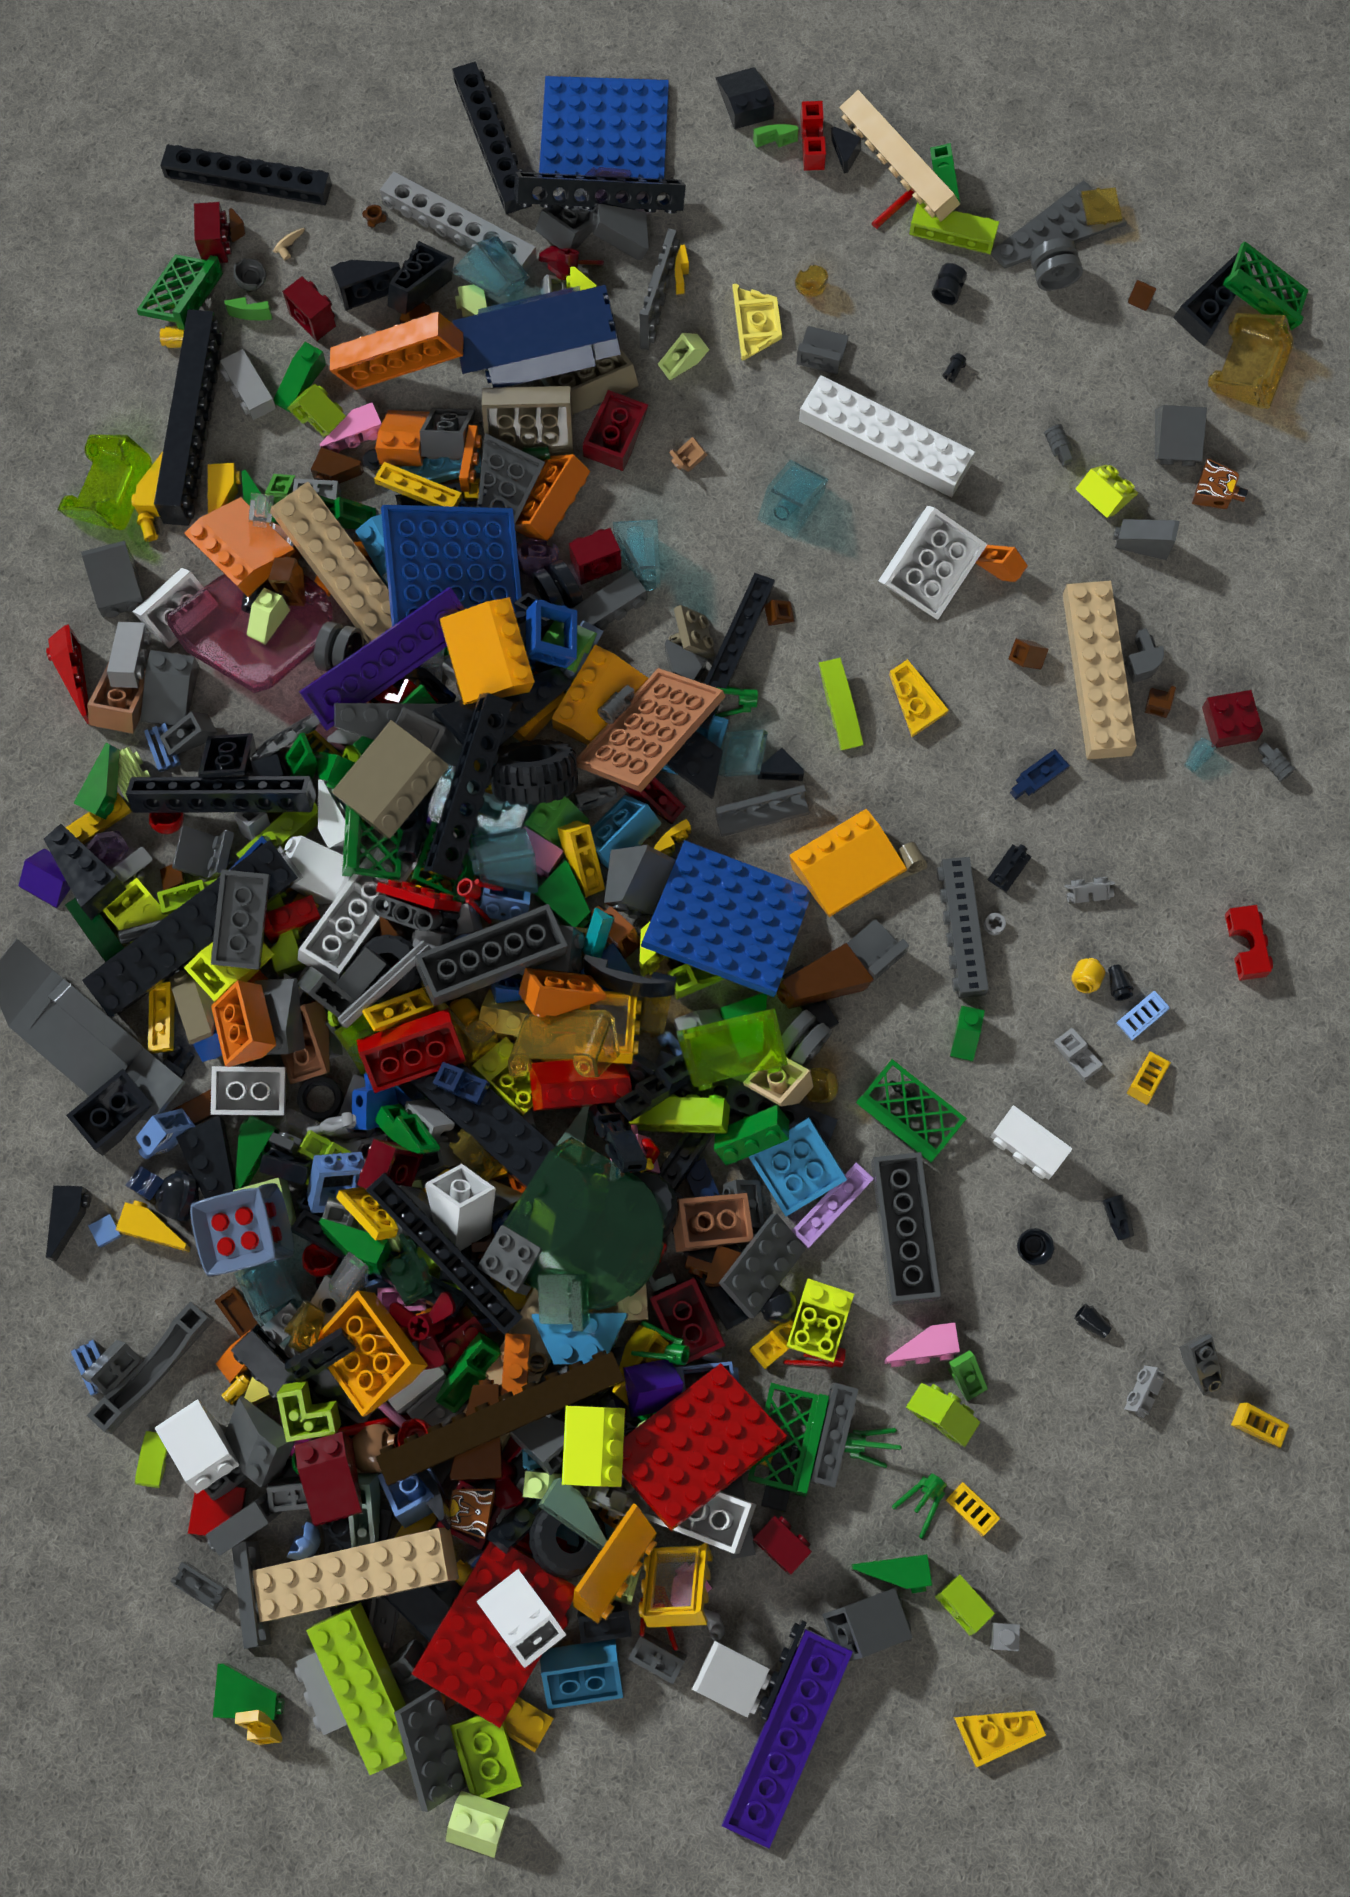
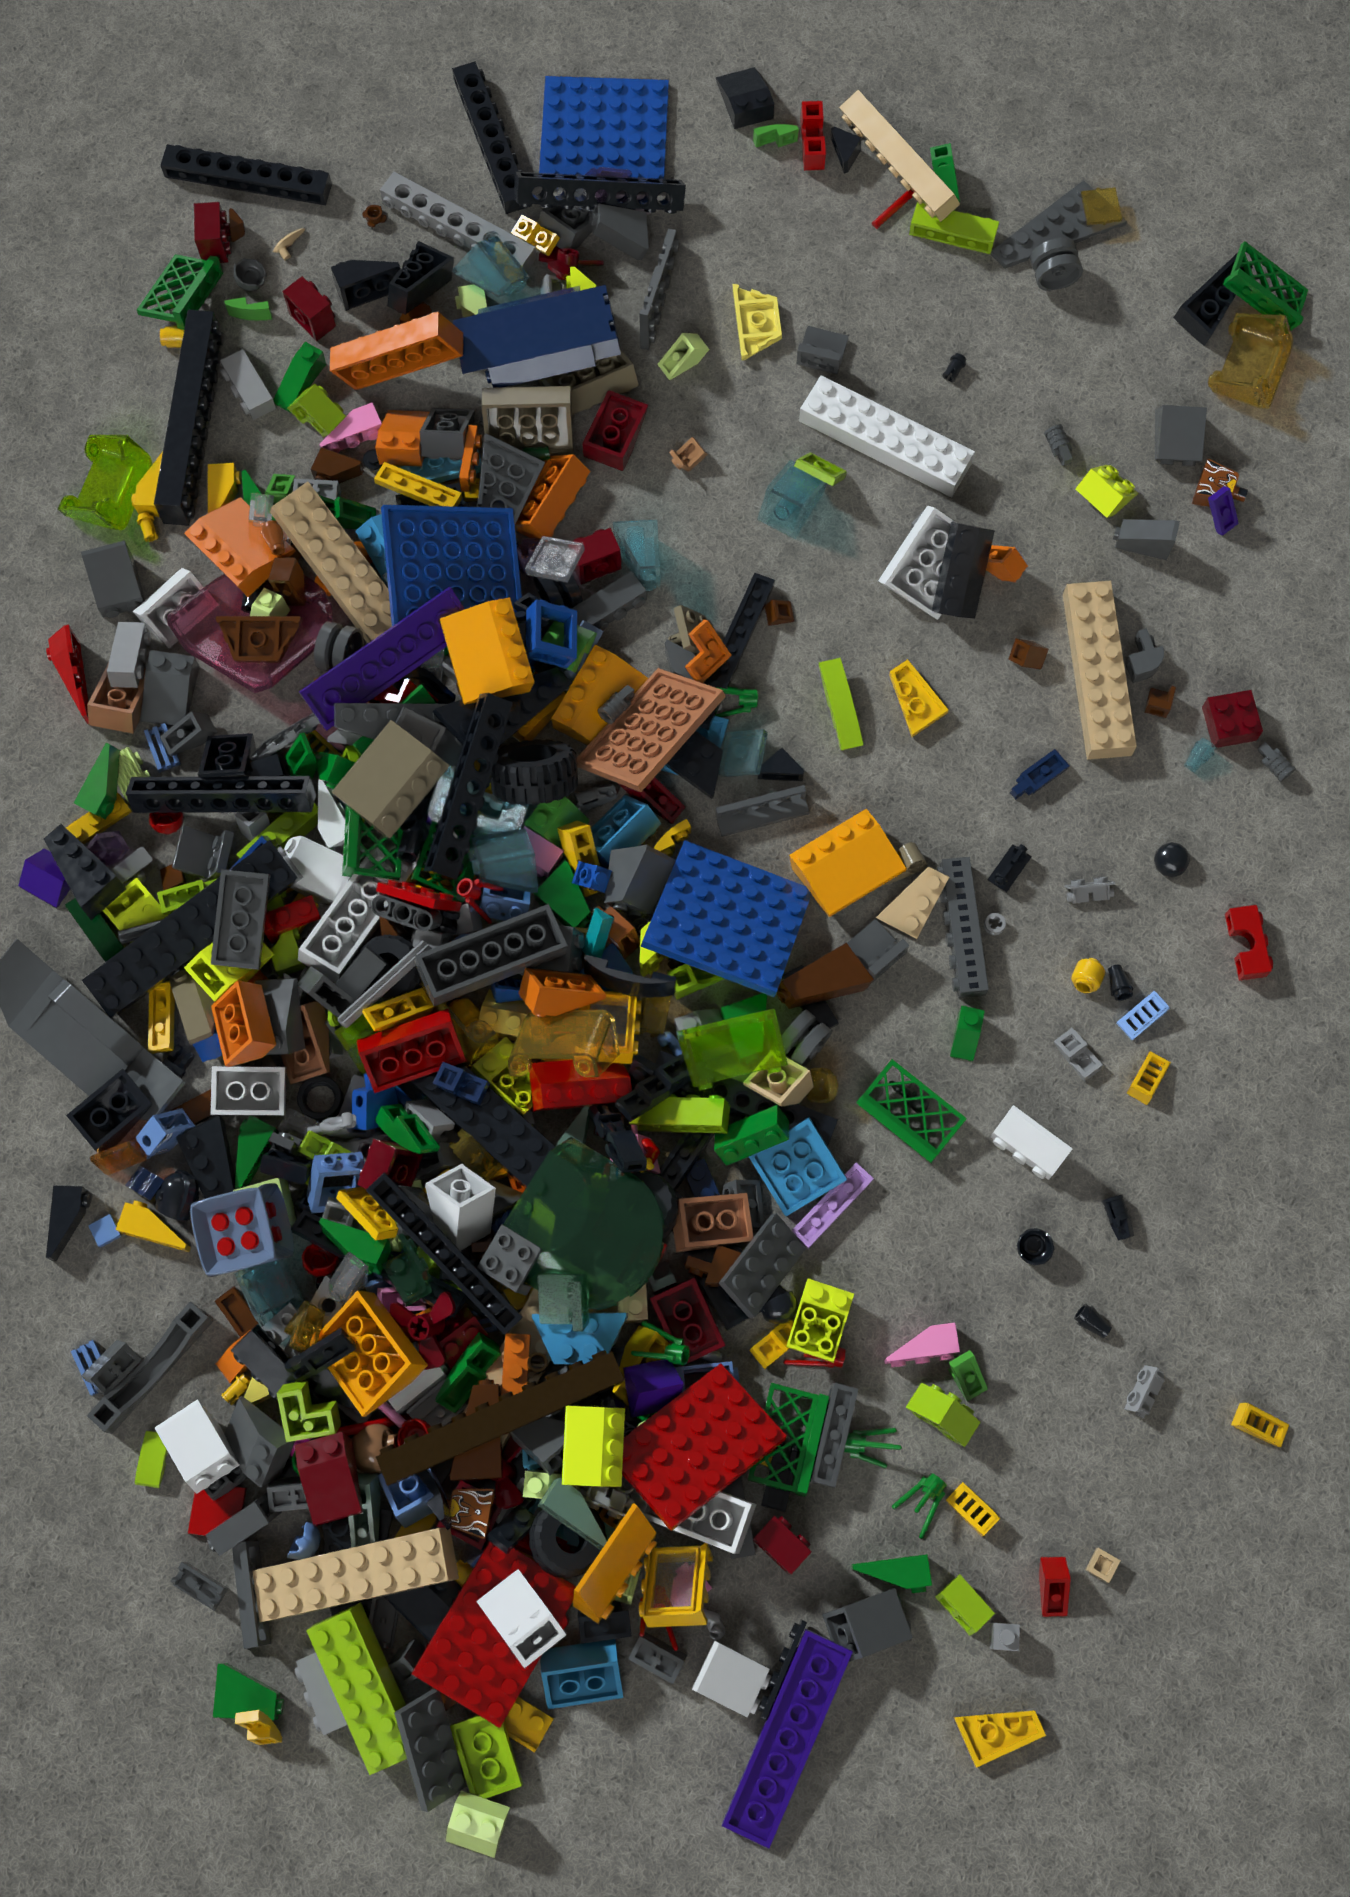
(119, 1157): none -> clear orange slope
(259, 637): none -> reddish brown wing
(273, 536): none -> dark orange cone
(535, 235): none -> yellow slope
(555, 559): none -> clear plate
(591, 876): none -> blue brick
(681, 269): yellow slope -> none
(711, 655): none -> orange plate
(815, 278): clear yellow hair -> none
(820, 468): none -> lime tile
(905, 1229): dark grey brick -> none
(914, 905): none -> tan wing
(949, 284): black wheel -> none
(963, 570): none -> black slope
(1054, 1586): none -> red slope
(1102, 1565): none -> tan plate
(1142, 295): reddish brown slope -> none
(1171, 859): none -> black hair
(1202, 1362): dark grey slope -> none
(1223, 510): none -> dark purple plate

